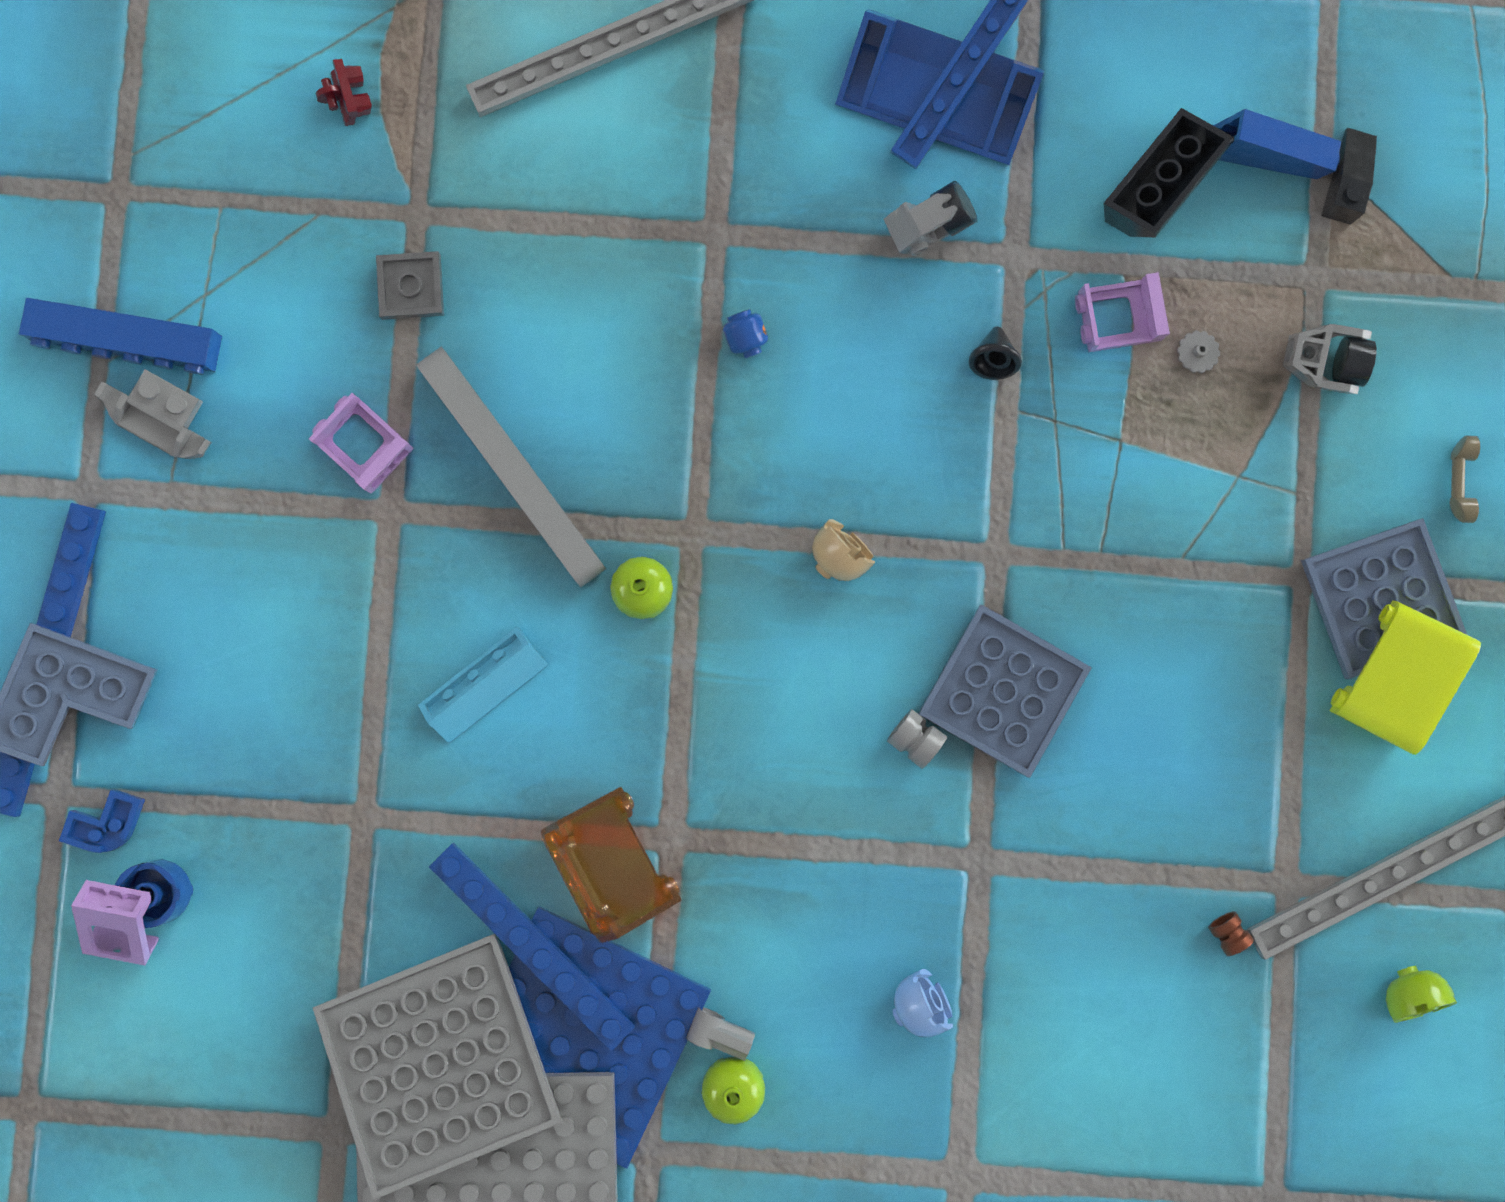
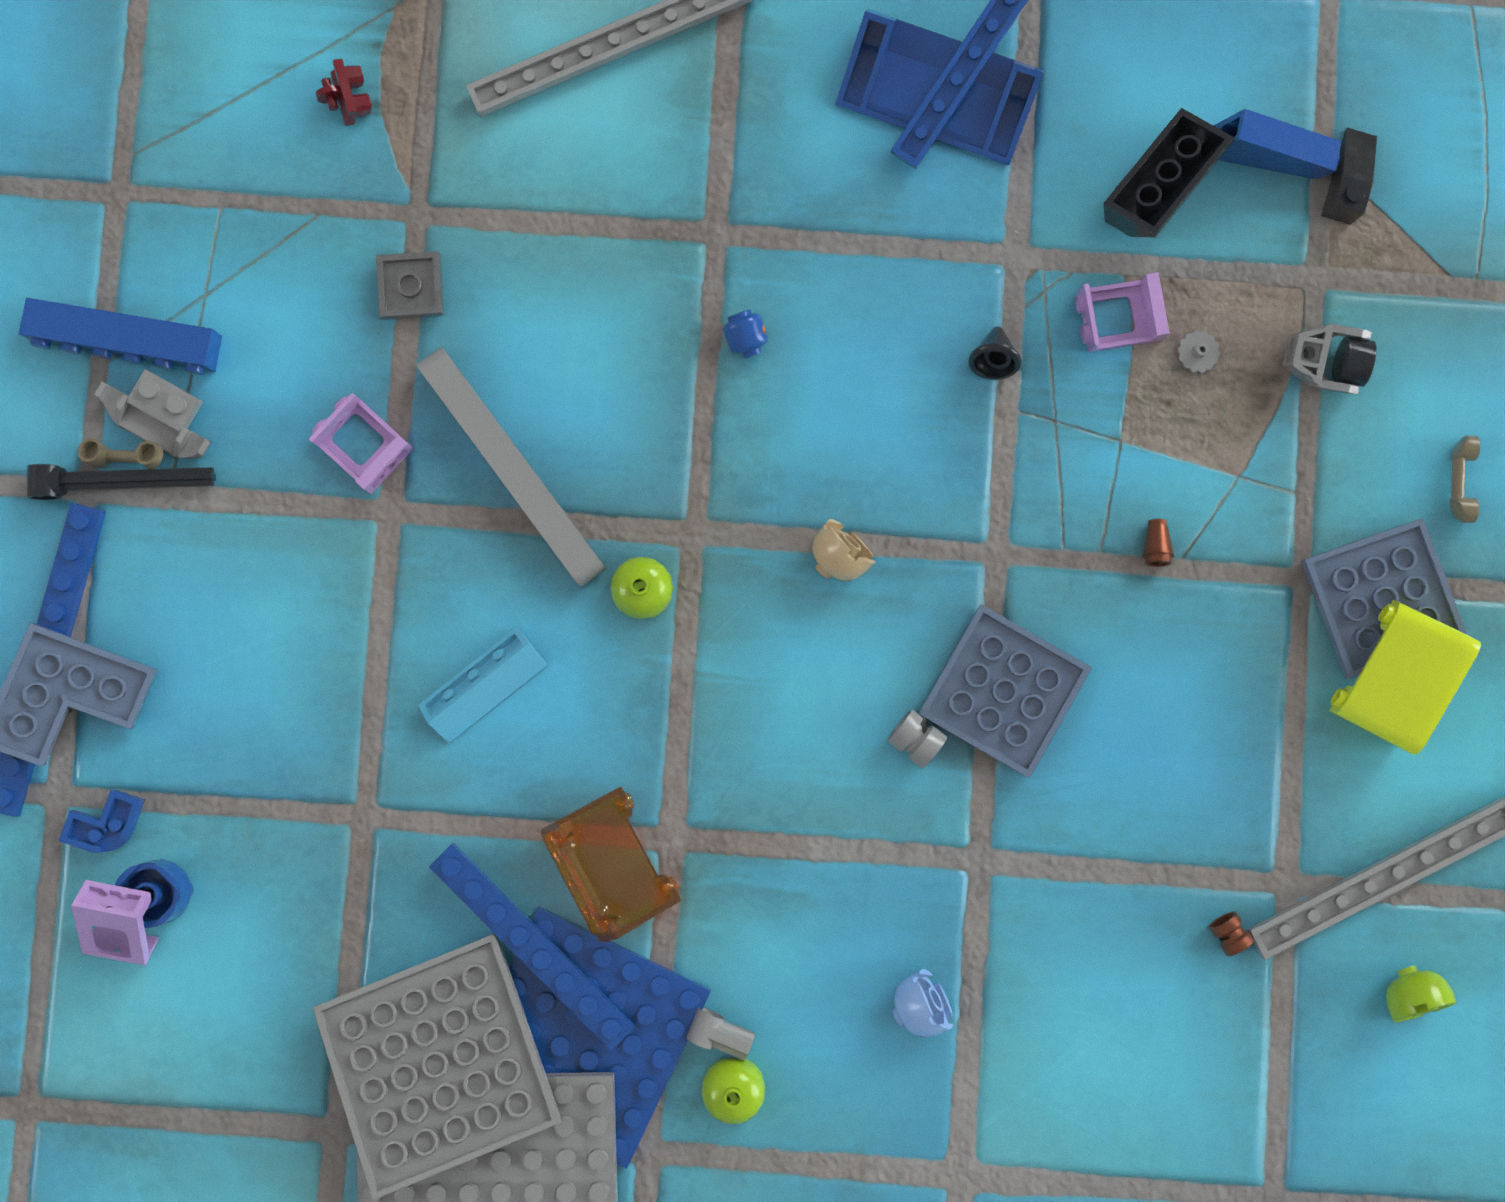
(53, 482): none -> black piece
(99, 455): none -> dark tan bar
(924, 224): light grey piece -> none
(1157, 544): none -> copper cone

